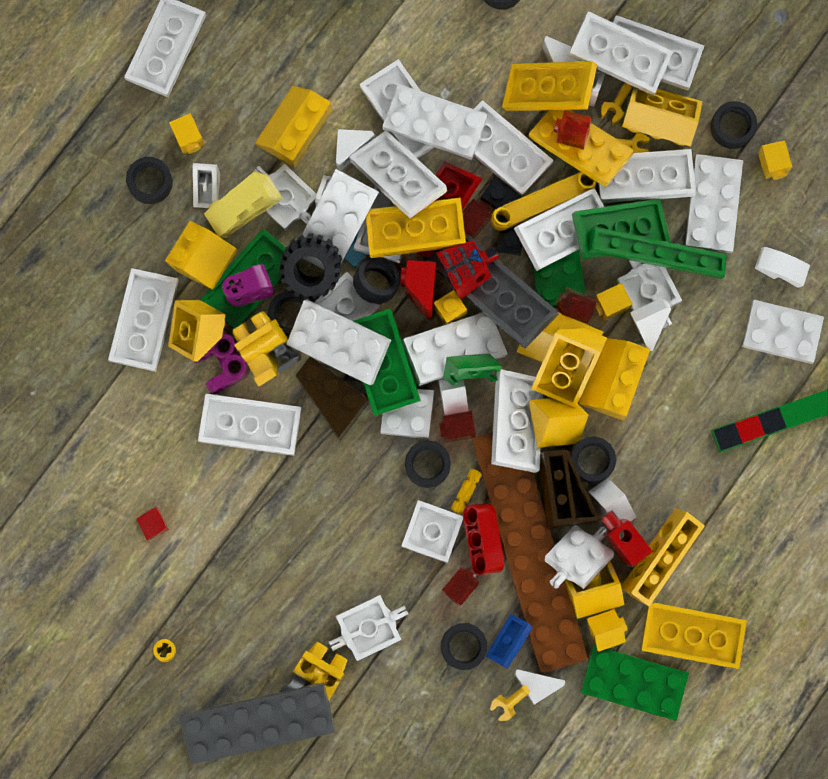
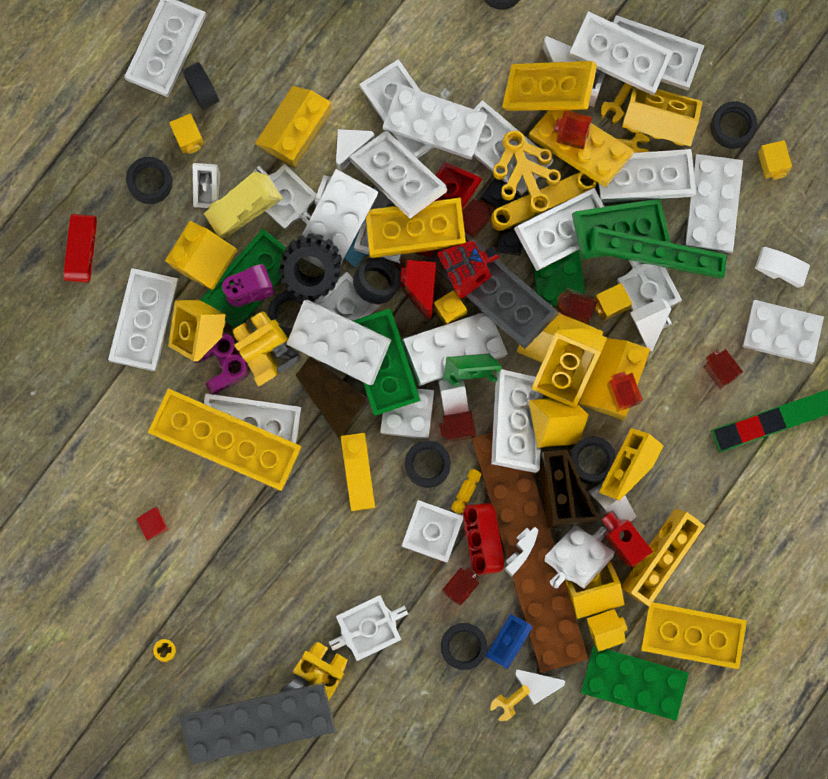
(80, 248): none -> red beam
(200, 85): none -> black tyre
(224, 439): none -> yellow plate
(358, 472): none -> yellow slope
(525, 168): none -> yellow plant
(525, 545): none -> white slope
(624, 391): none -> clear red brick
(631, 464): none -> yellow slope
(722, 368): none -> clear red brick

